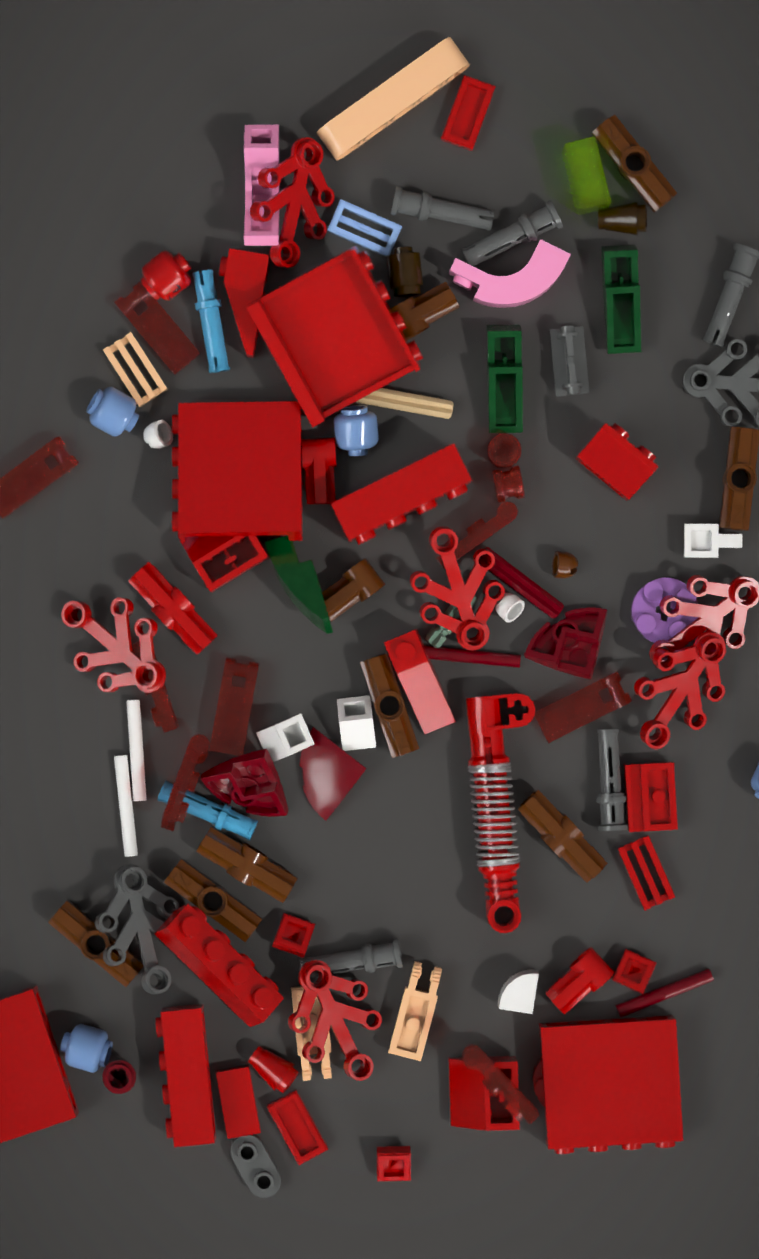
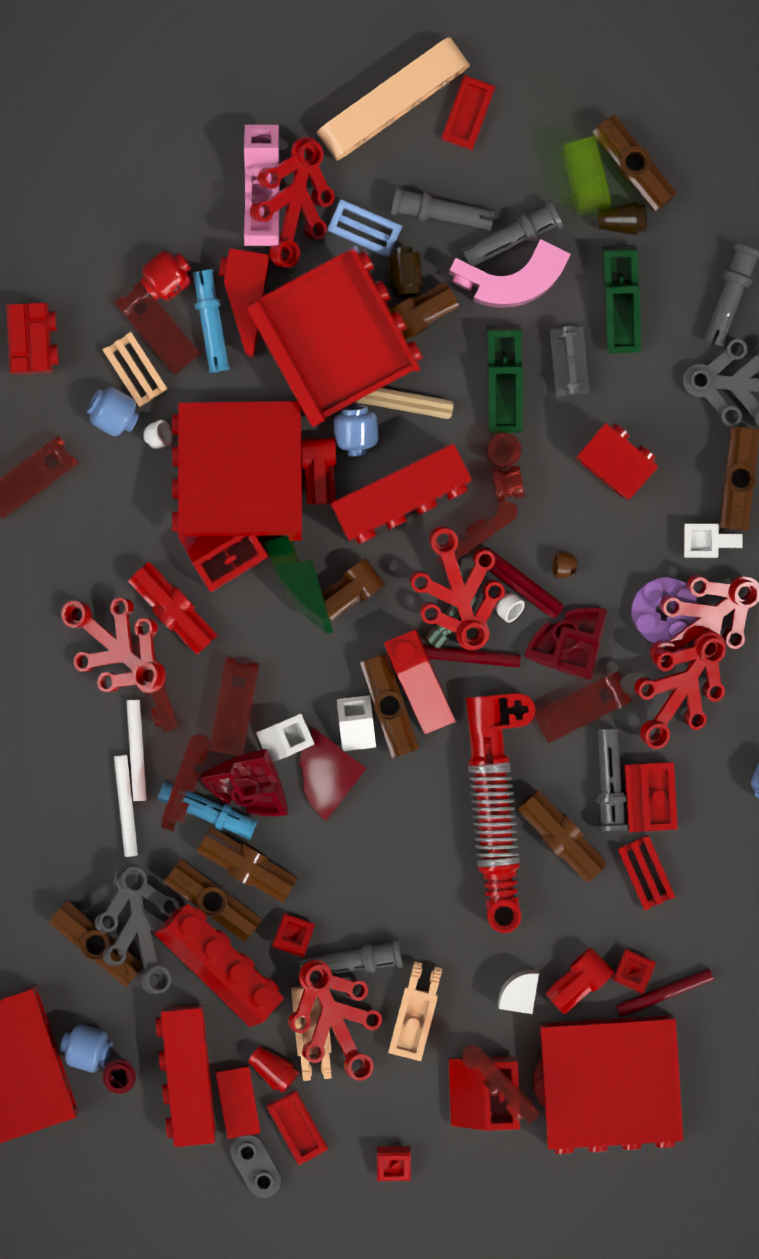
(31, 338): none -> red brick

